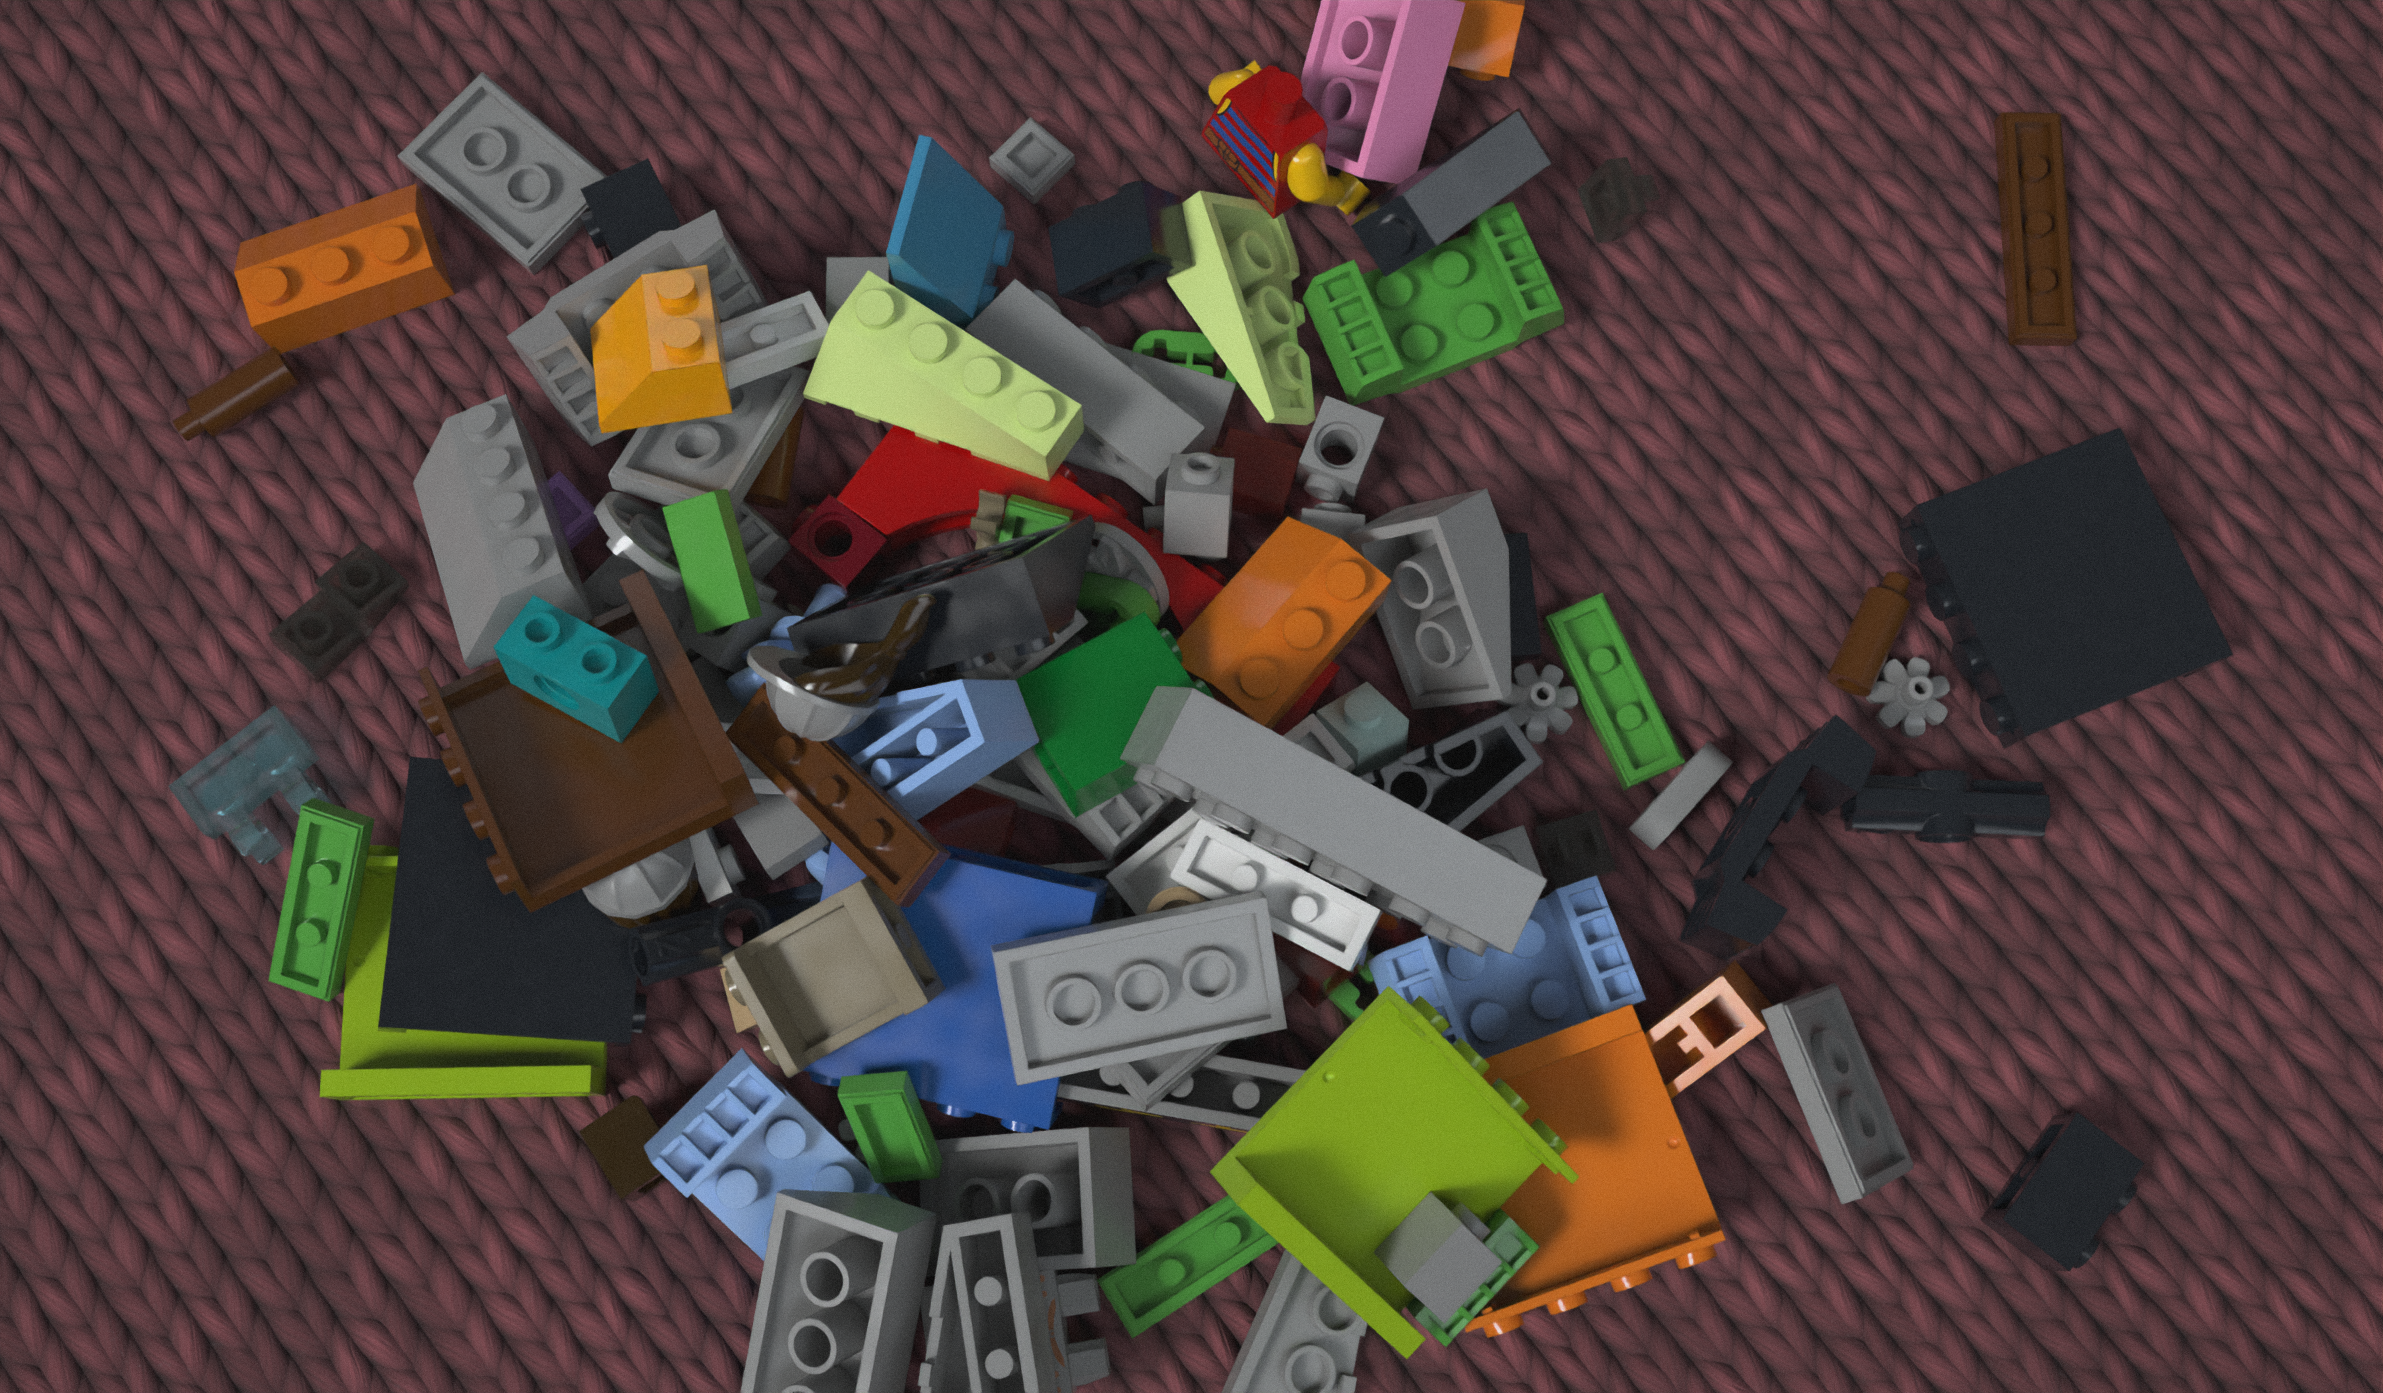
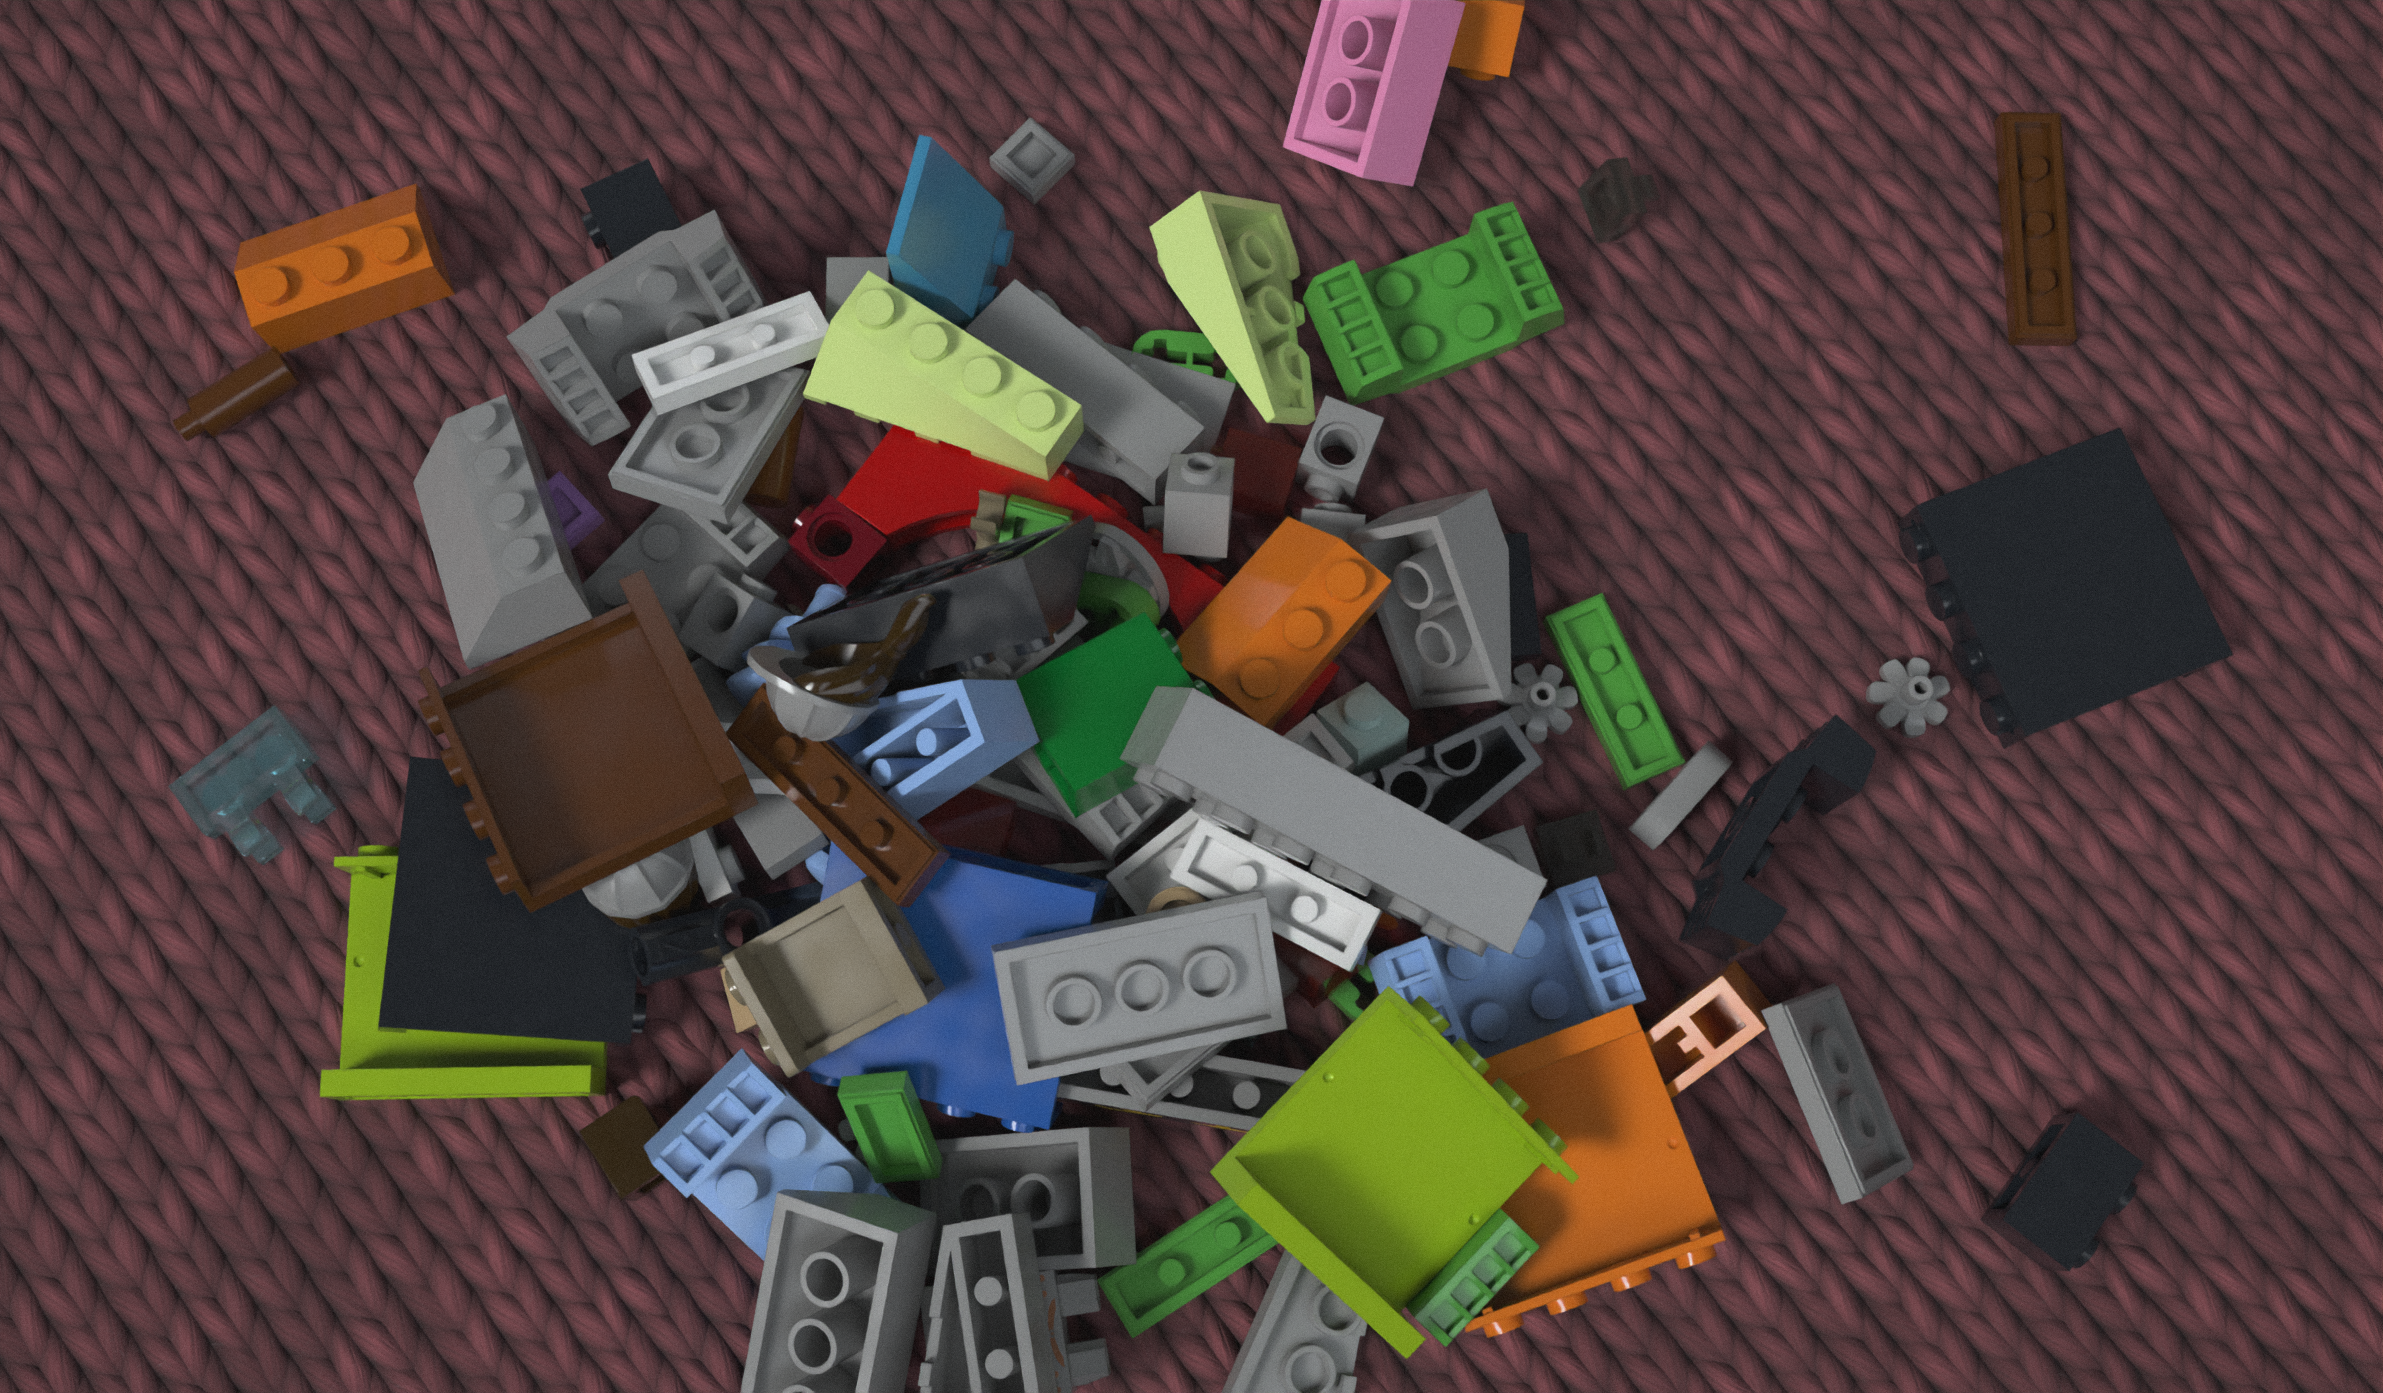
(321, 899): bright green tile -> none
(343, 613): clear smoke slope -> none
(504, 172): light grey tile -> none
(577, 668): teal brick -> none
(639, 538): light grey wheel -> none
(660, 353): light orange slope -> none
(712, 561): bright green tile -> none
(1120, 244): black brick -> none
(1275, 141): torso -> none
(1439, 1255): light grey brick -> none
(1450, 192): black slope -> none
(1871, 636): reddish brown cylinder -> none
(1948, 807): black piece -> none

